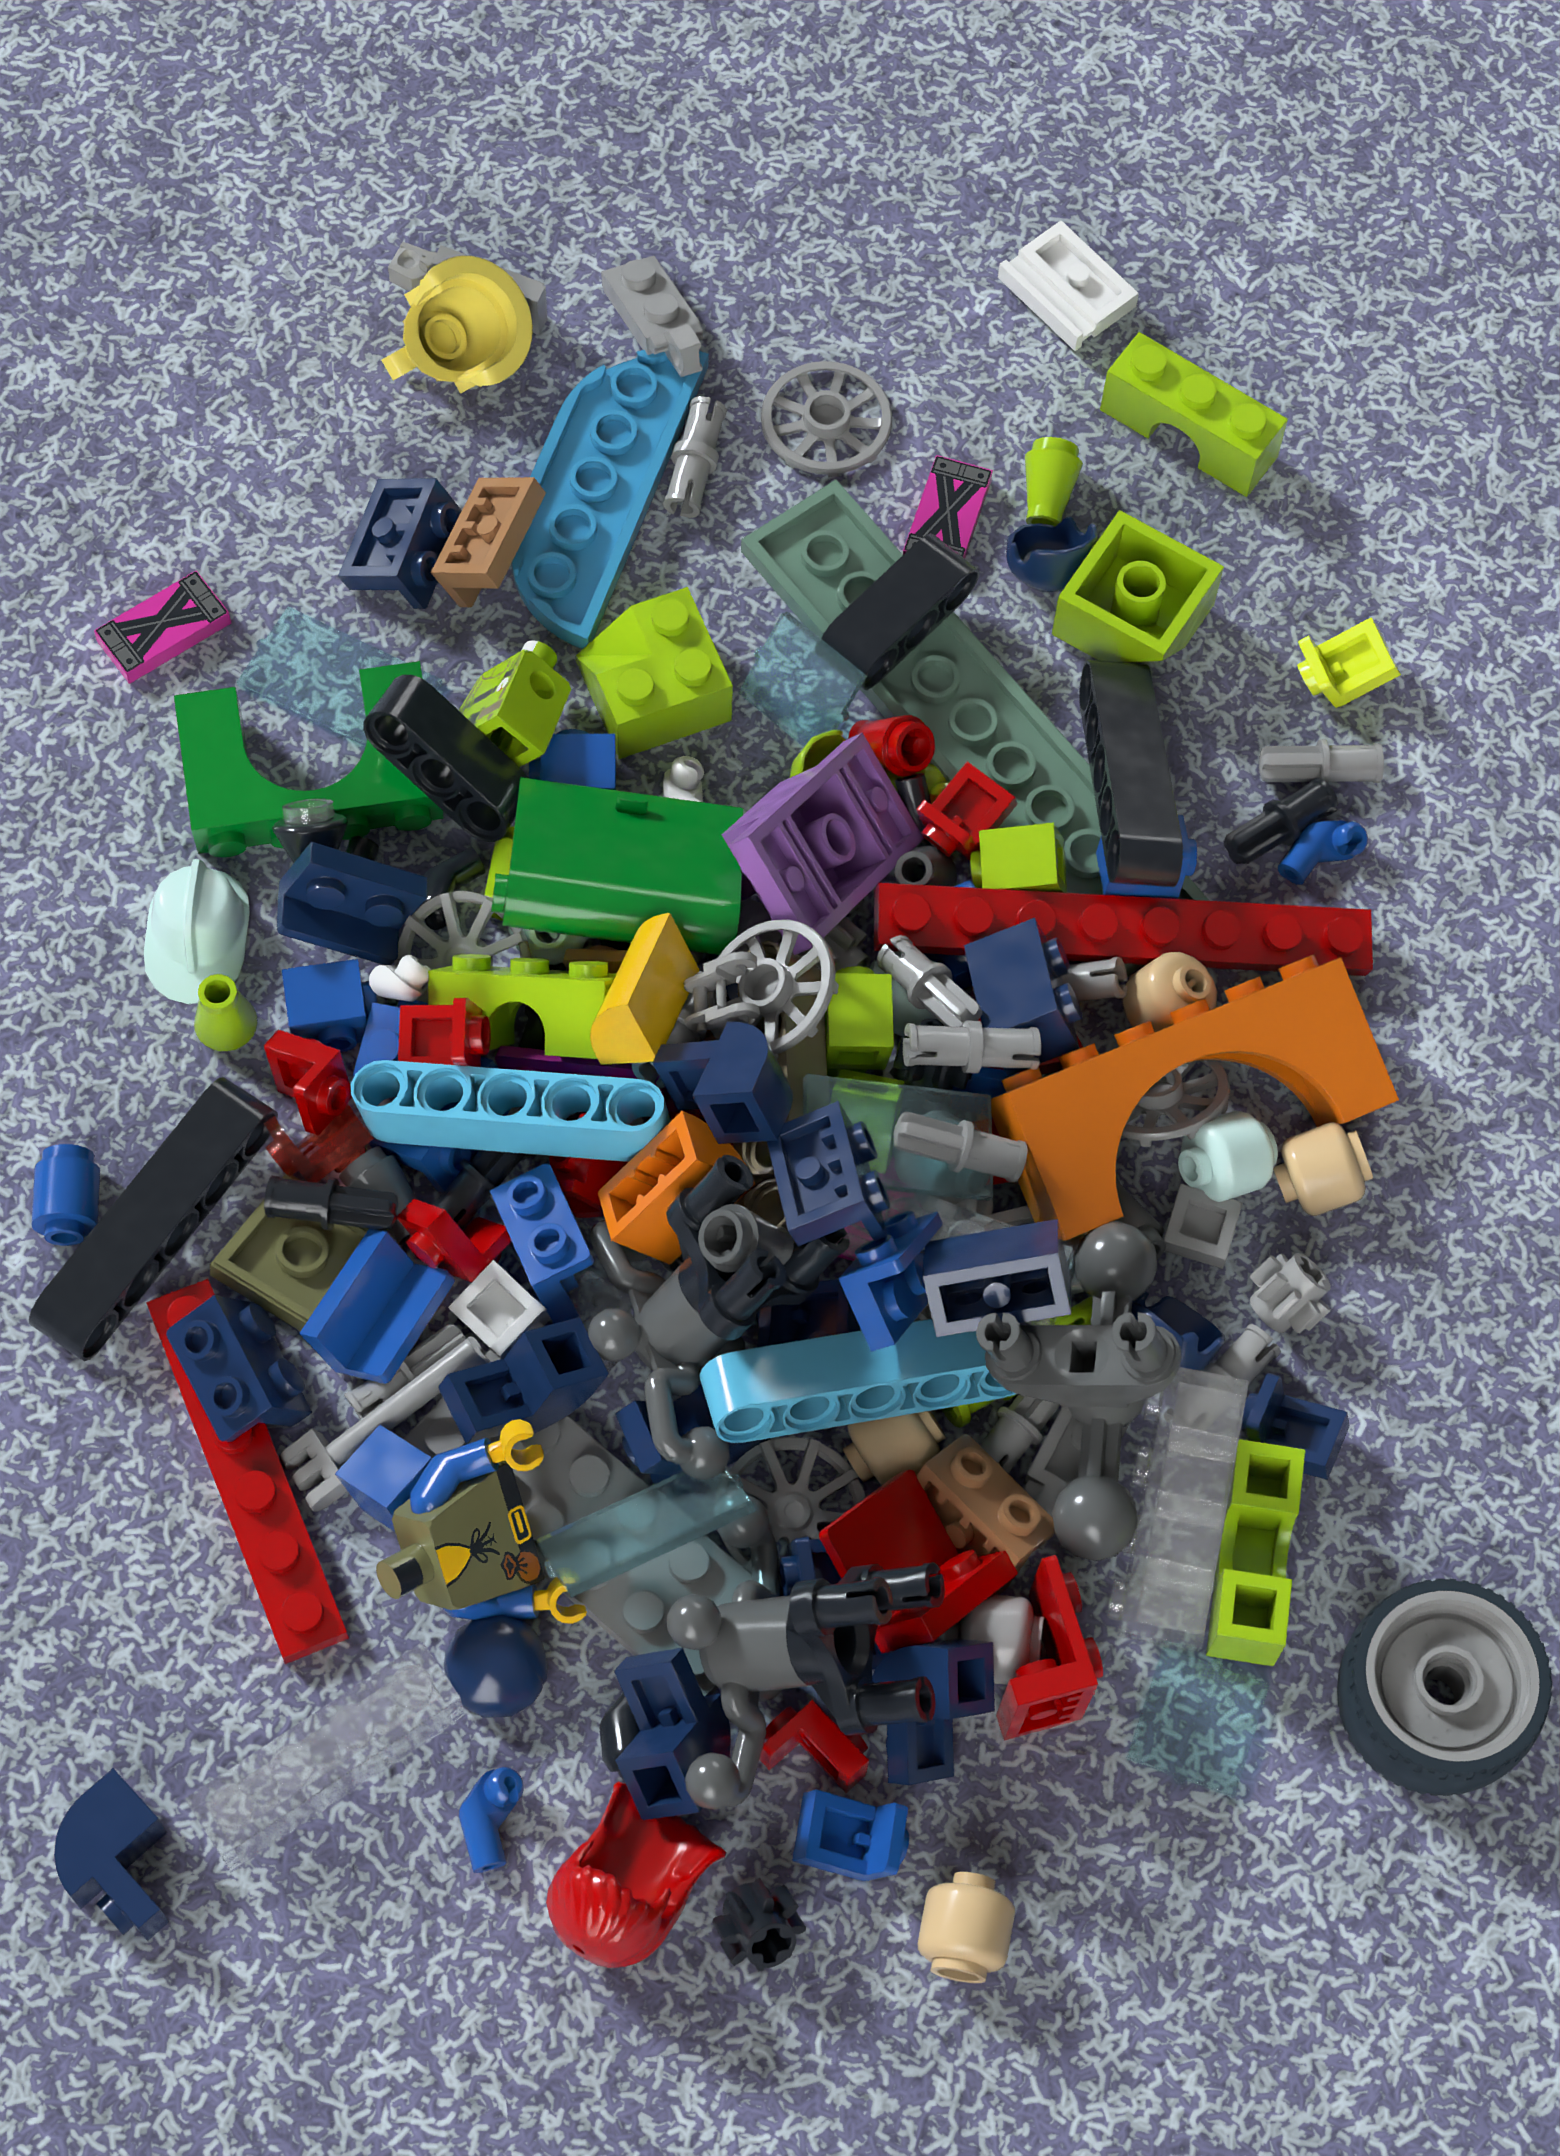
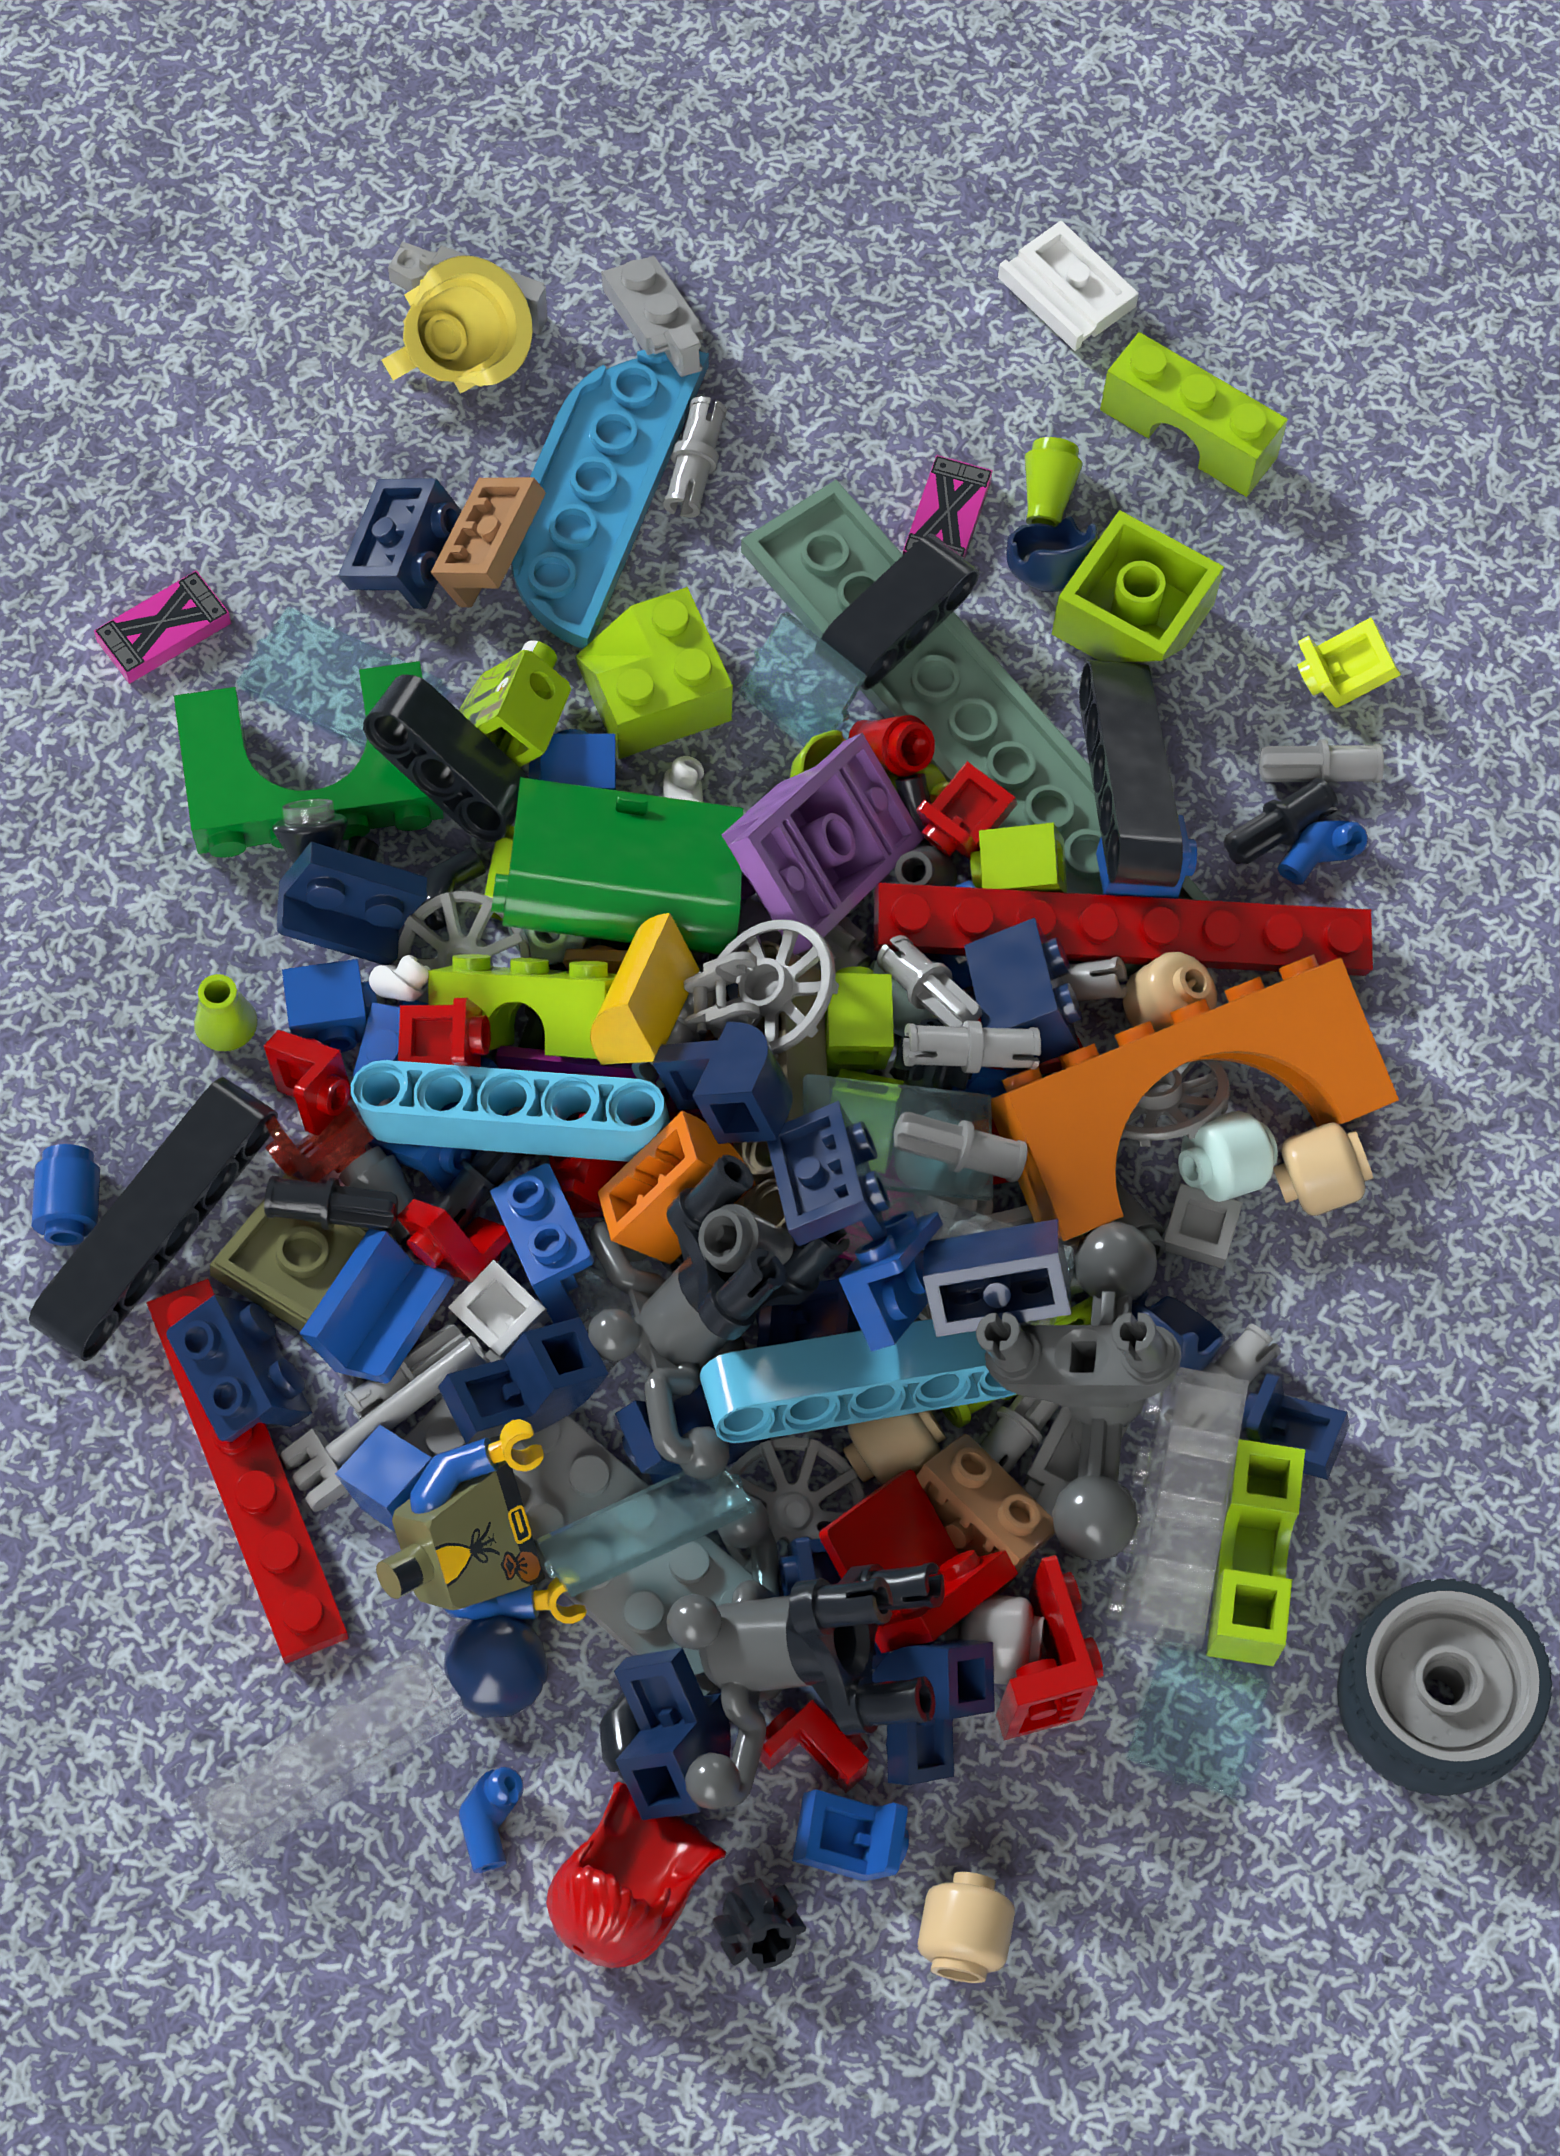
(98, 1843): dark blue brick -> none
(195, 930): light aqua piece -> none
(826, 419): light grey wheel -> none
(1290, 1293): light grey gear -> none

